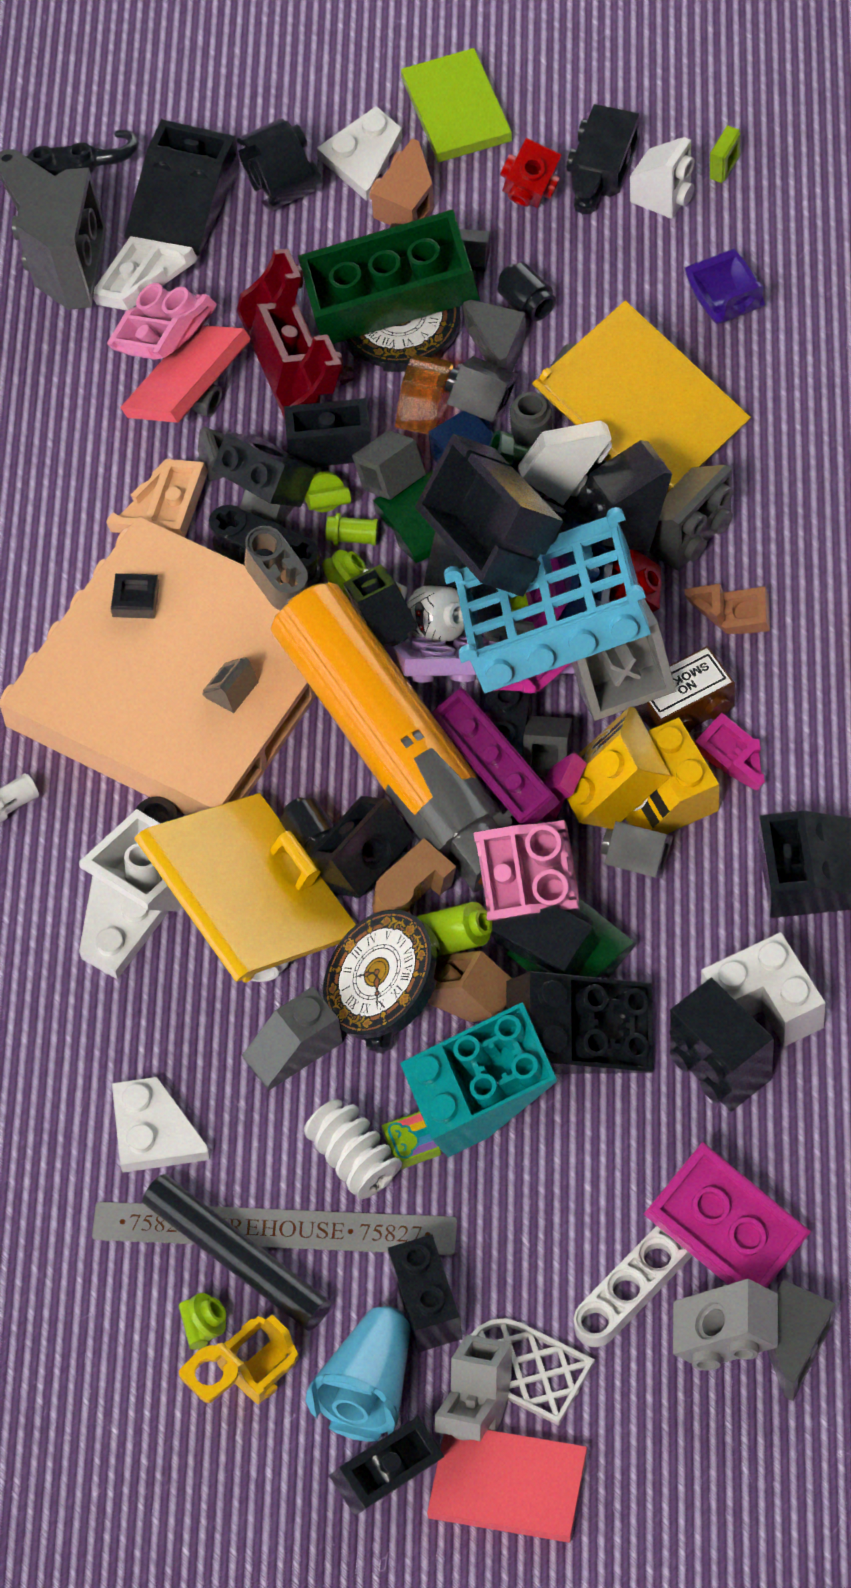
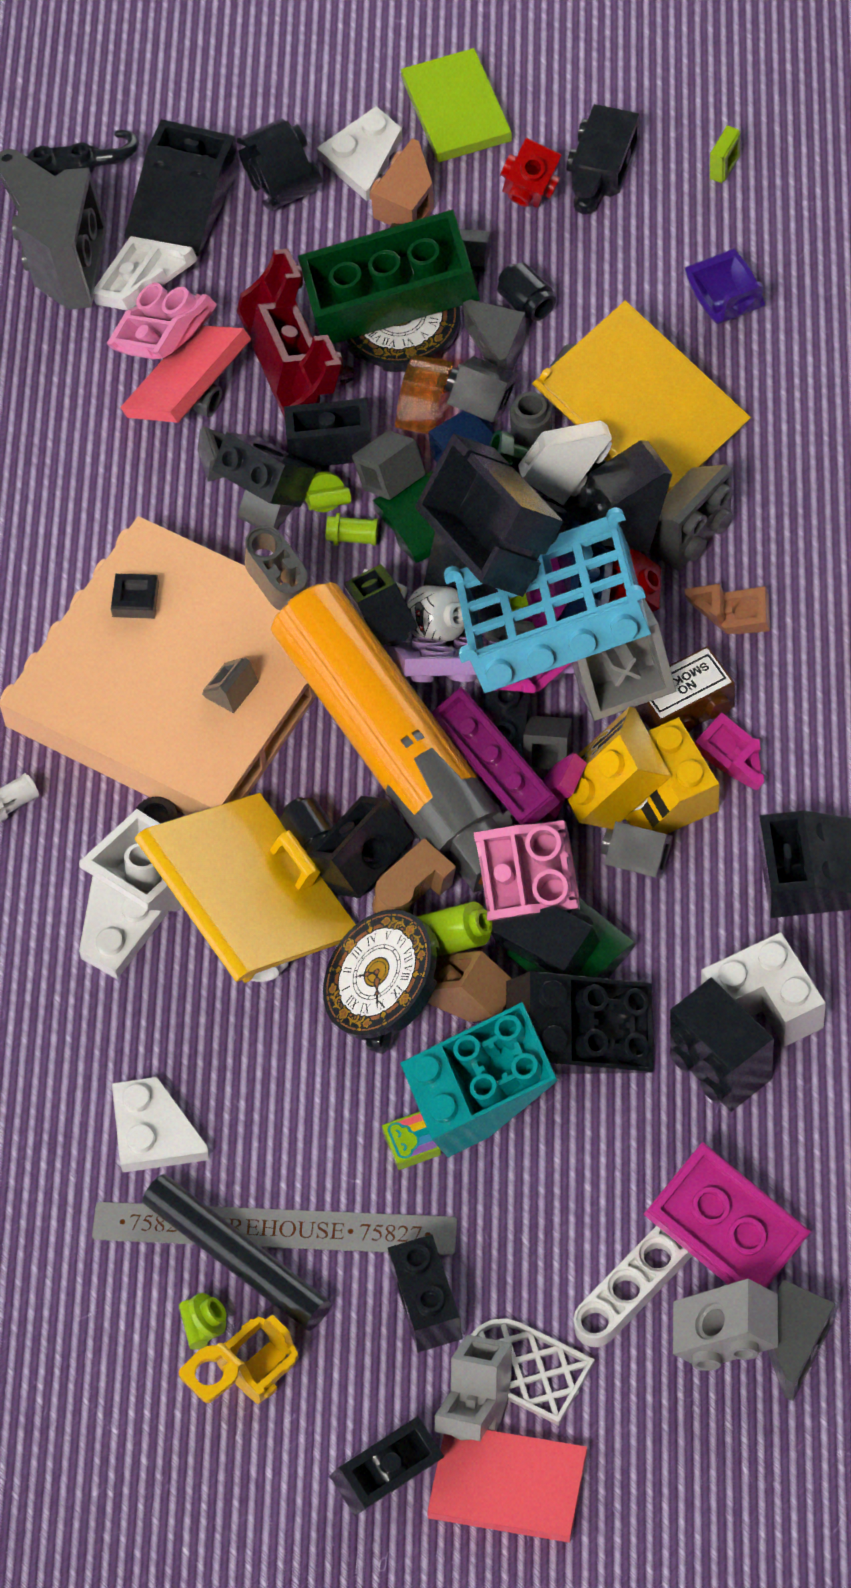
(165, 498): light nougat wing -> none
(234, 536): black piece -> none
(293, 1038): dark grey slope -> none
(343, 567): lime plate -> none
(350, 1149): white piece -> none
(364, 1377): medium azure cone -> none
(664, 178): white slope -> none

